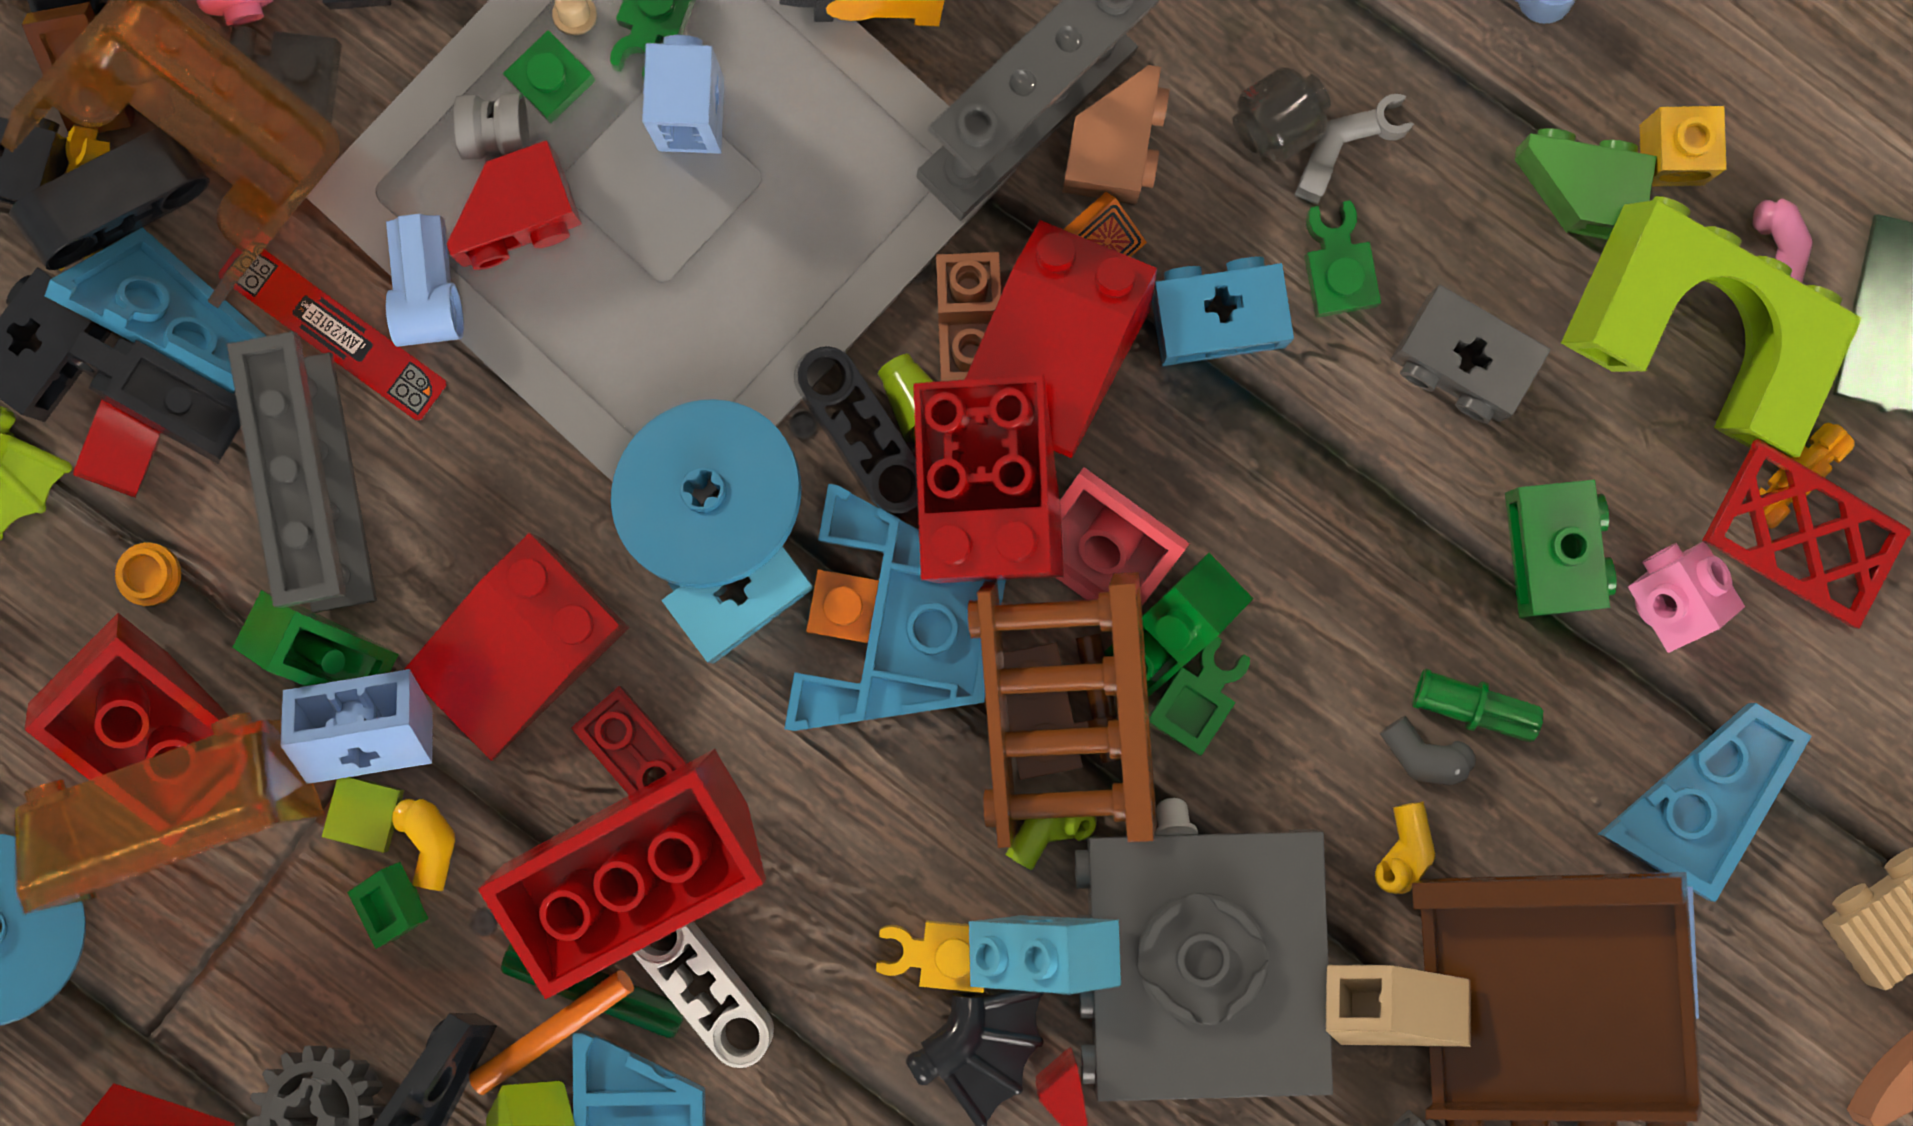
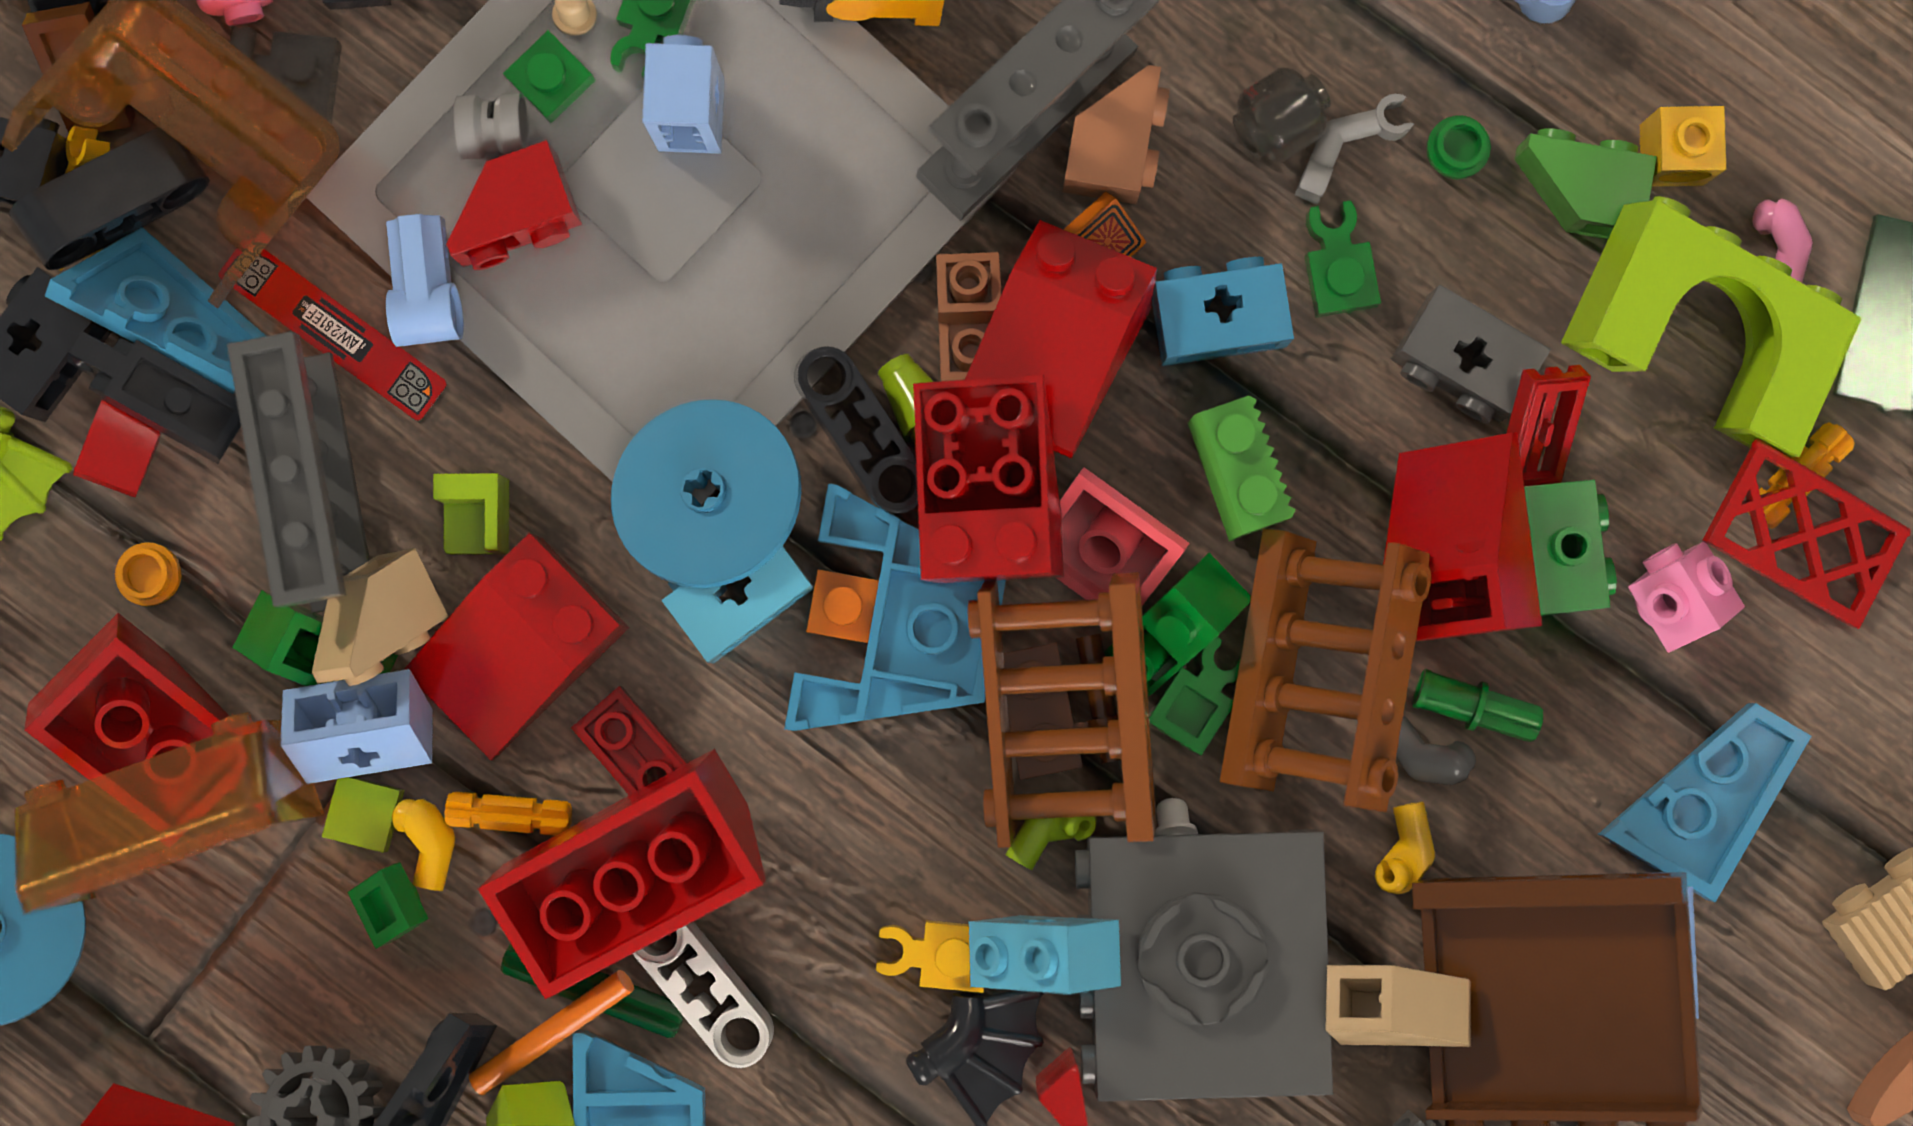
(383, 613): none -> tan slope
(474, 512): none -> lime panel
(507, 813): none -> light orange axle
(1240, 468): none -> bright green brick
(1269, 659): none -> dark orange fence
(1458, 147): none -> green plate
(1472, 518): none -> red slope
(1533, 424): none -> red tile

